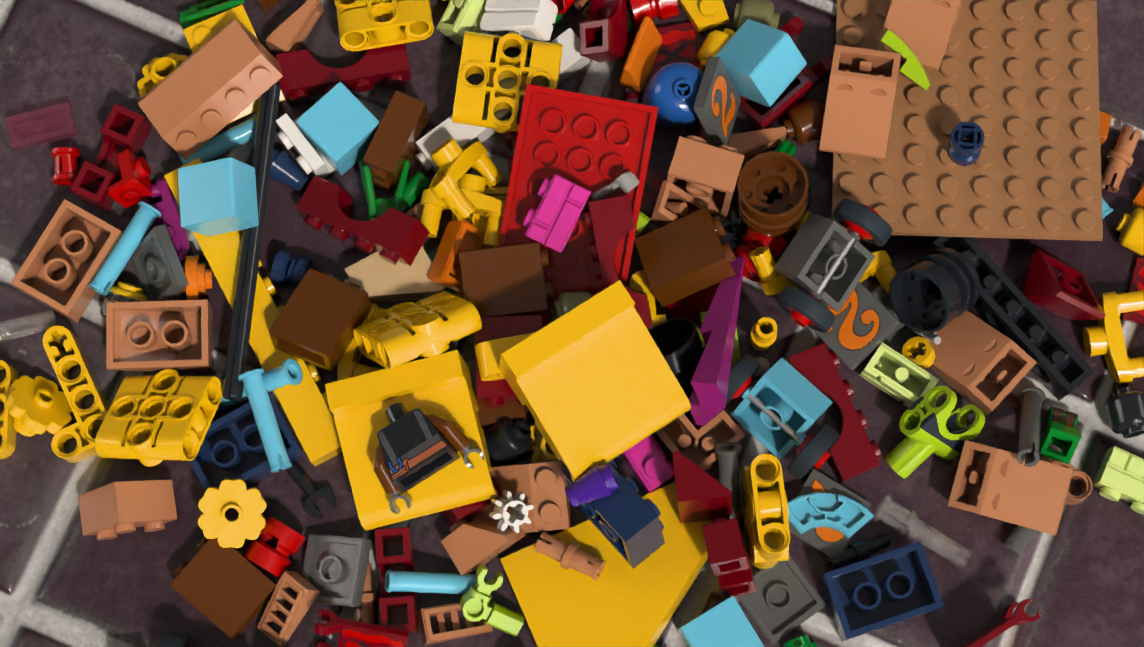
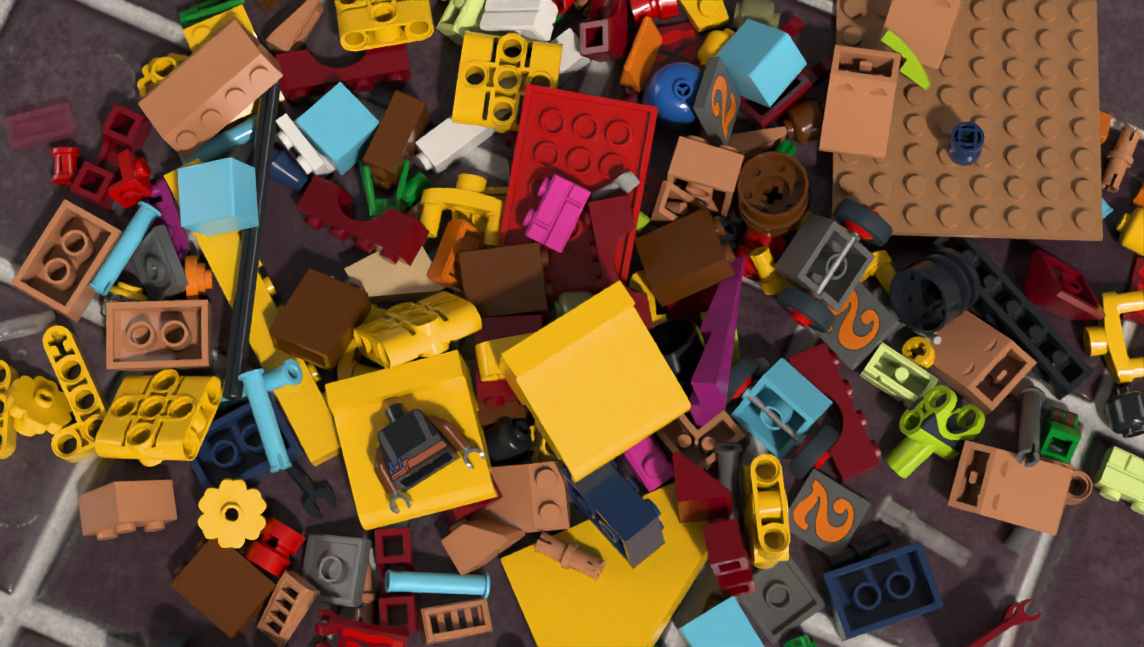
(289, 268): dark blue wheel -> none
(452, 165): yellow connector -> none
(476, 604): lime bar -> none
(516, 503): white gear -> none
(593, 485): dark purple cone -> none
(763, 333): yellow pin -> none
(827, 511): medium azure tile -> none

